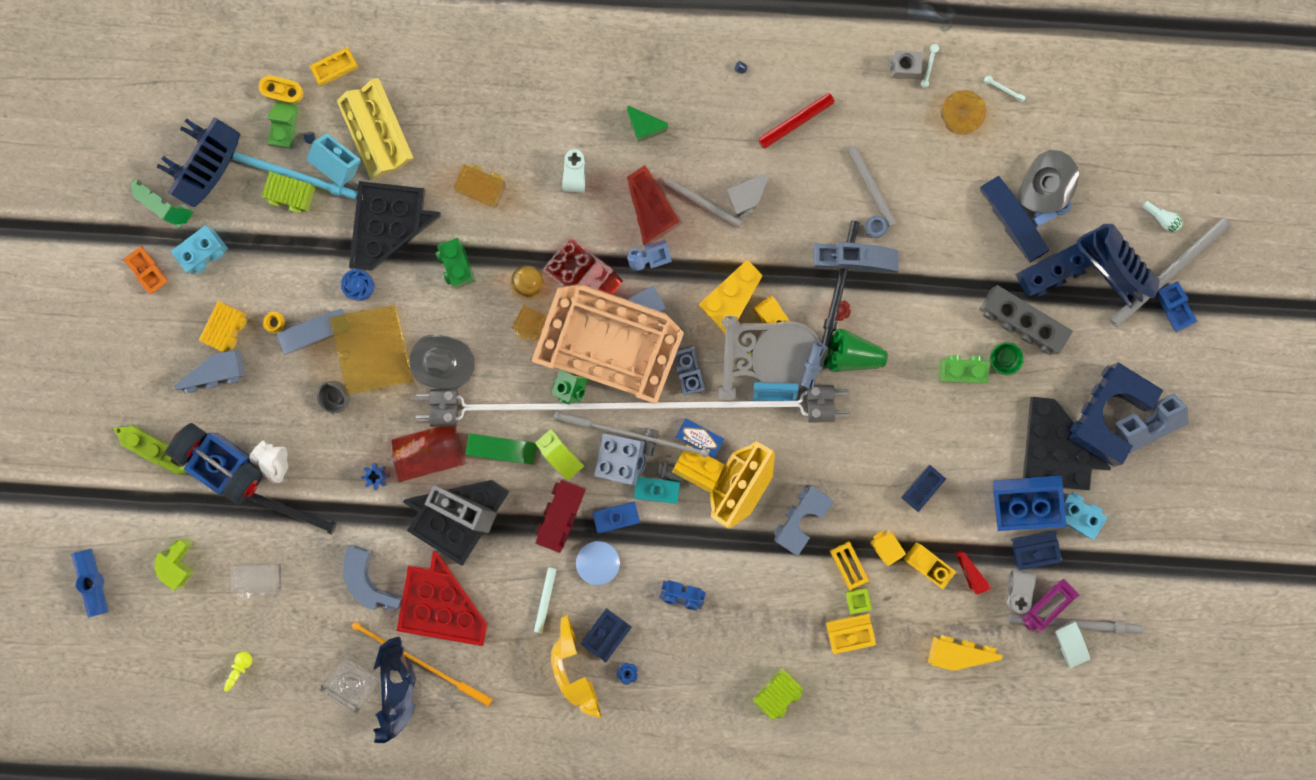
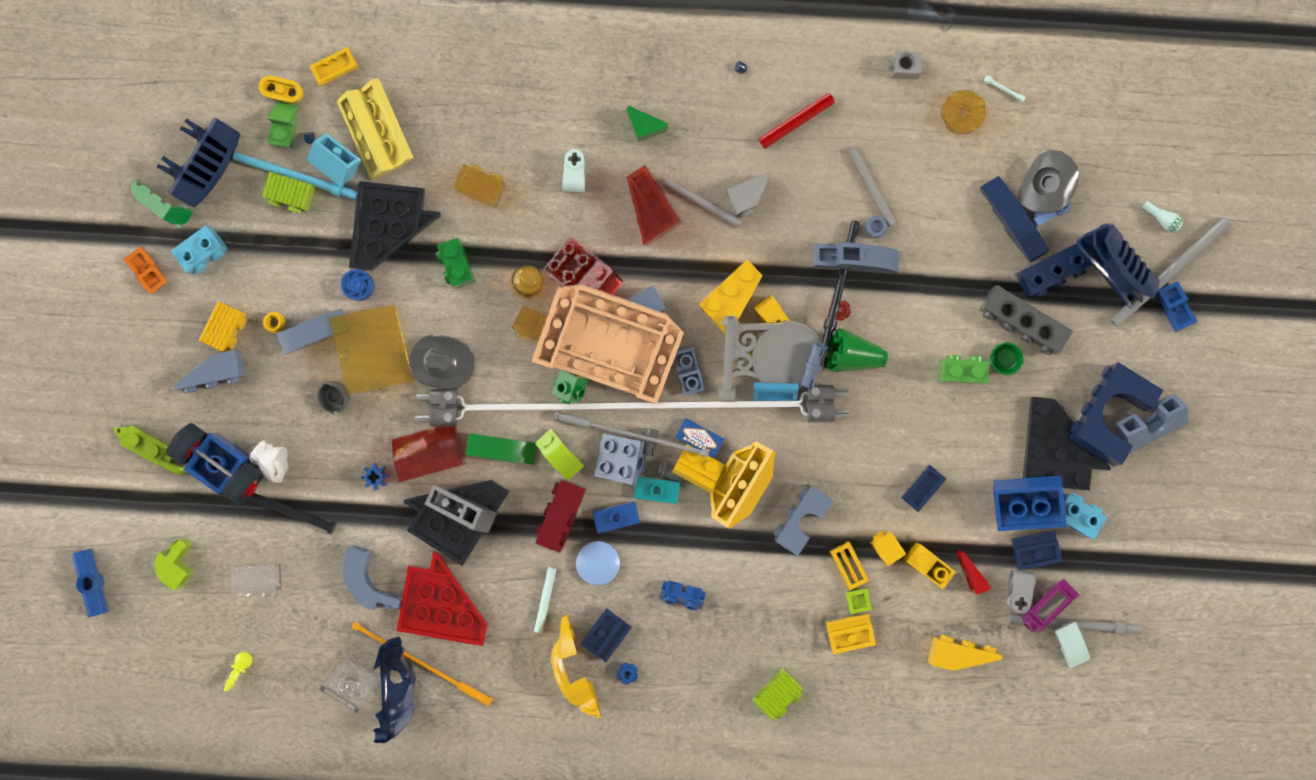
(655, 255): medium blue plate -> none
(933, 49): light aqua hinge -> none

